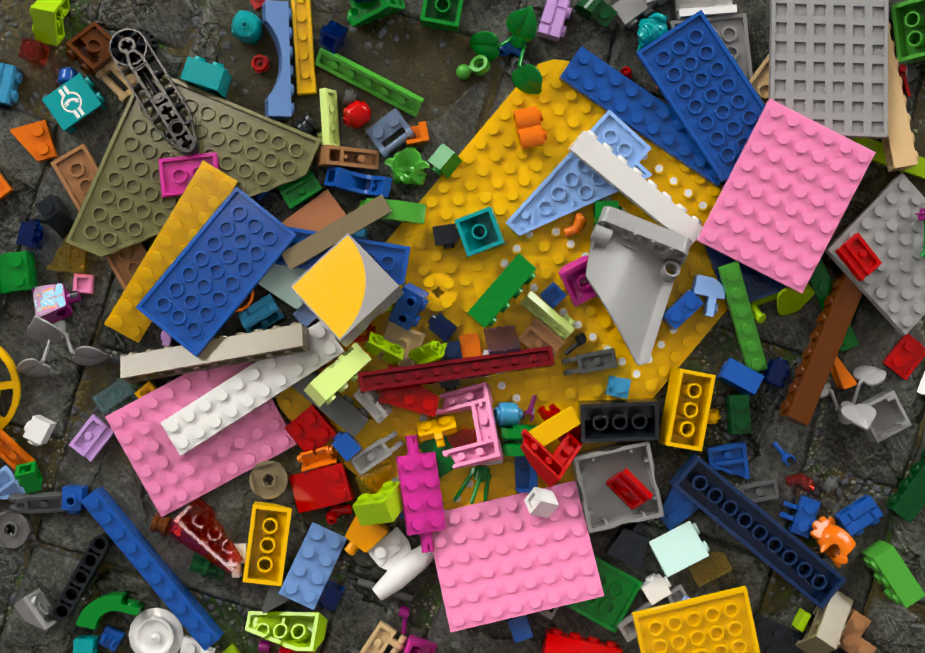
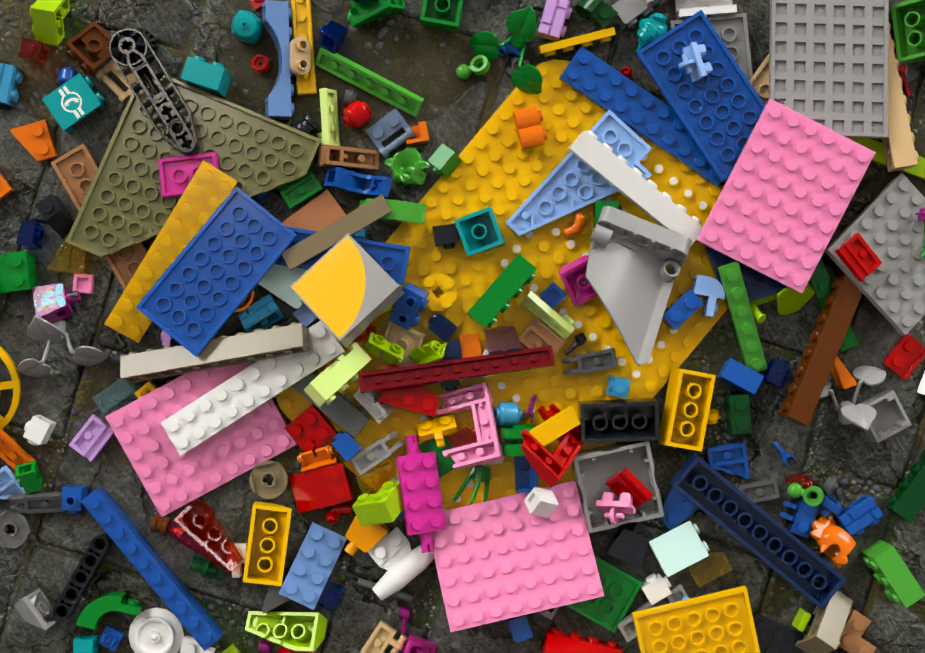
(299, 55): none -> tan plate
(568, 44): none -> yellow plate
(616, 509): none -> bright pink hips
(693, 62): none -> light blue hips
(795, 491): none -> bright green plate
(829, 504): none -> blue tile

